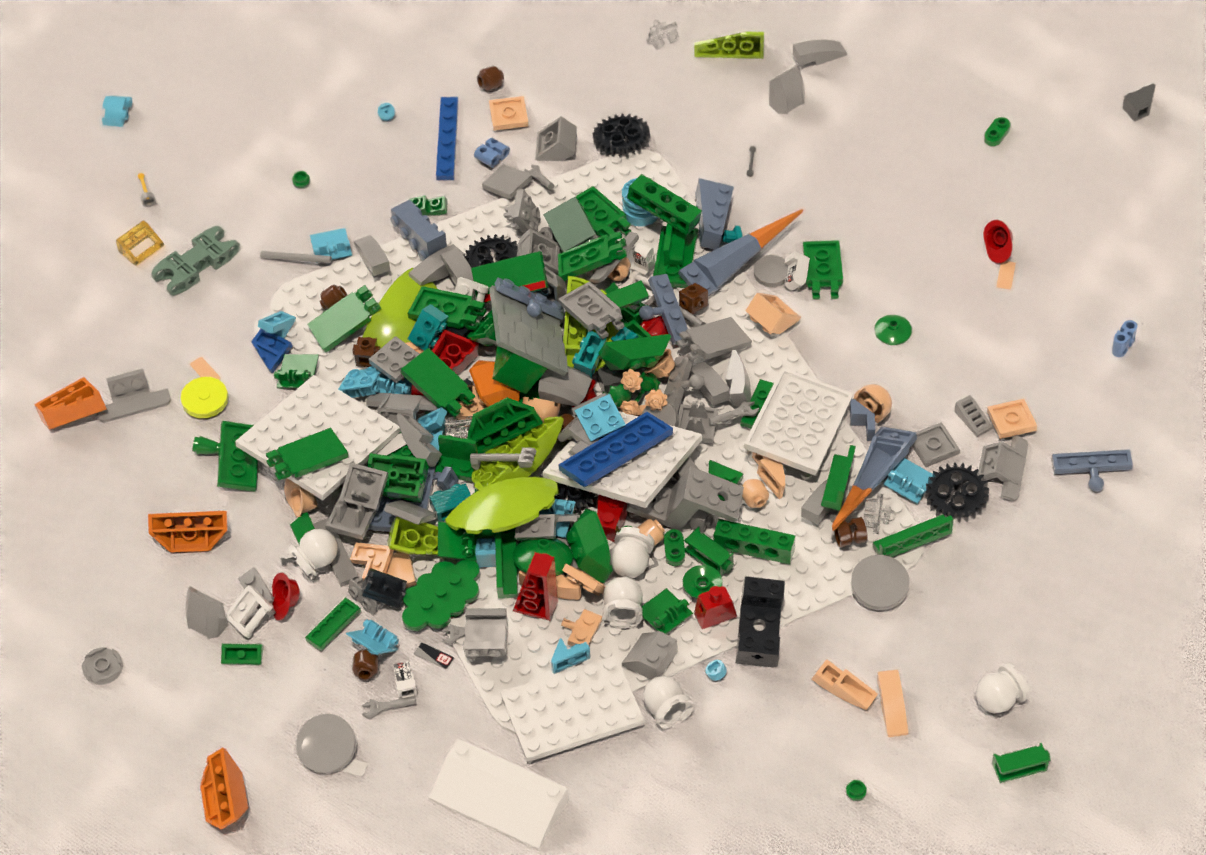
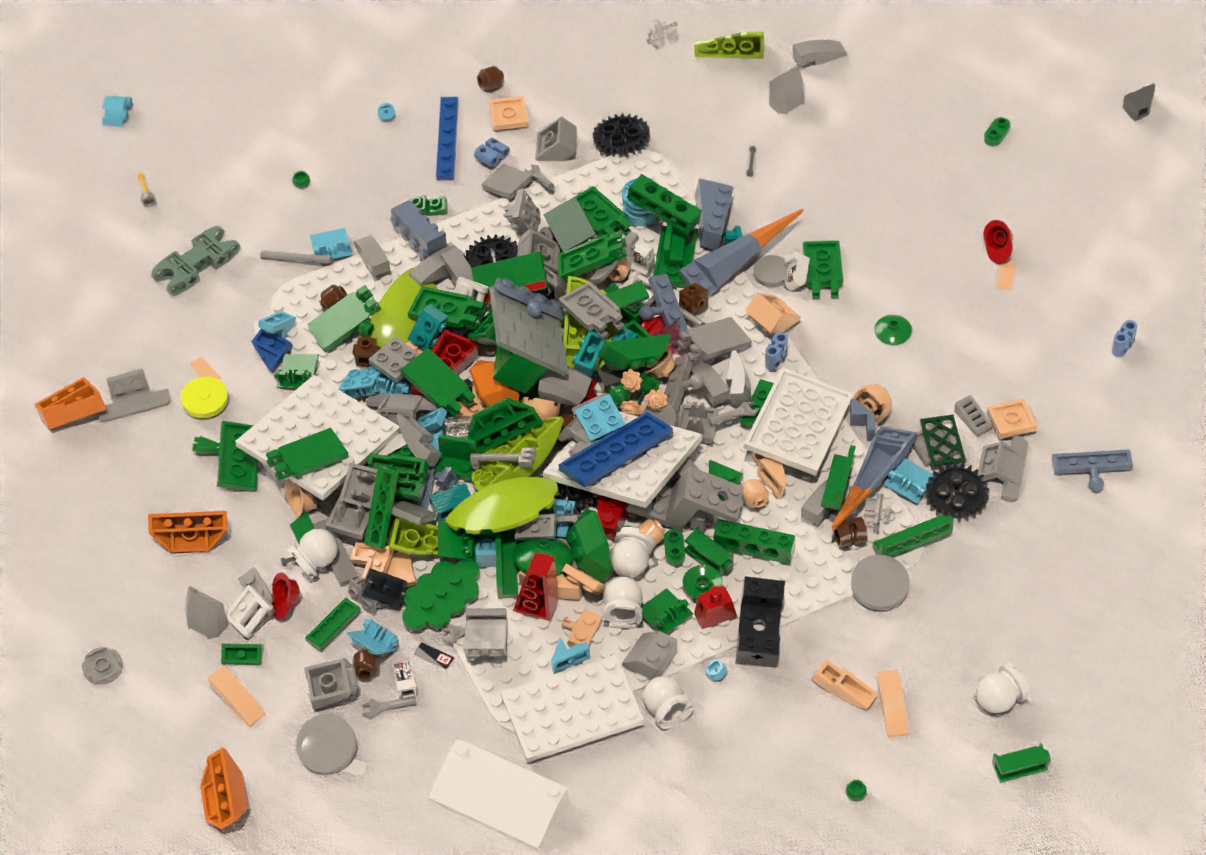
(136, 236): clear yellow tile -> none
(236, 696): none -> light nougat slope
(330, 682): none -> light grey slope
(366, 328): none -> green plate
(381, 506): none -> green fence
(672, 329): none -> clear pink hair
(776, 351): none -> medium blue piece
(937, 421): none -> dark green window

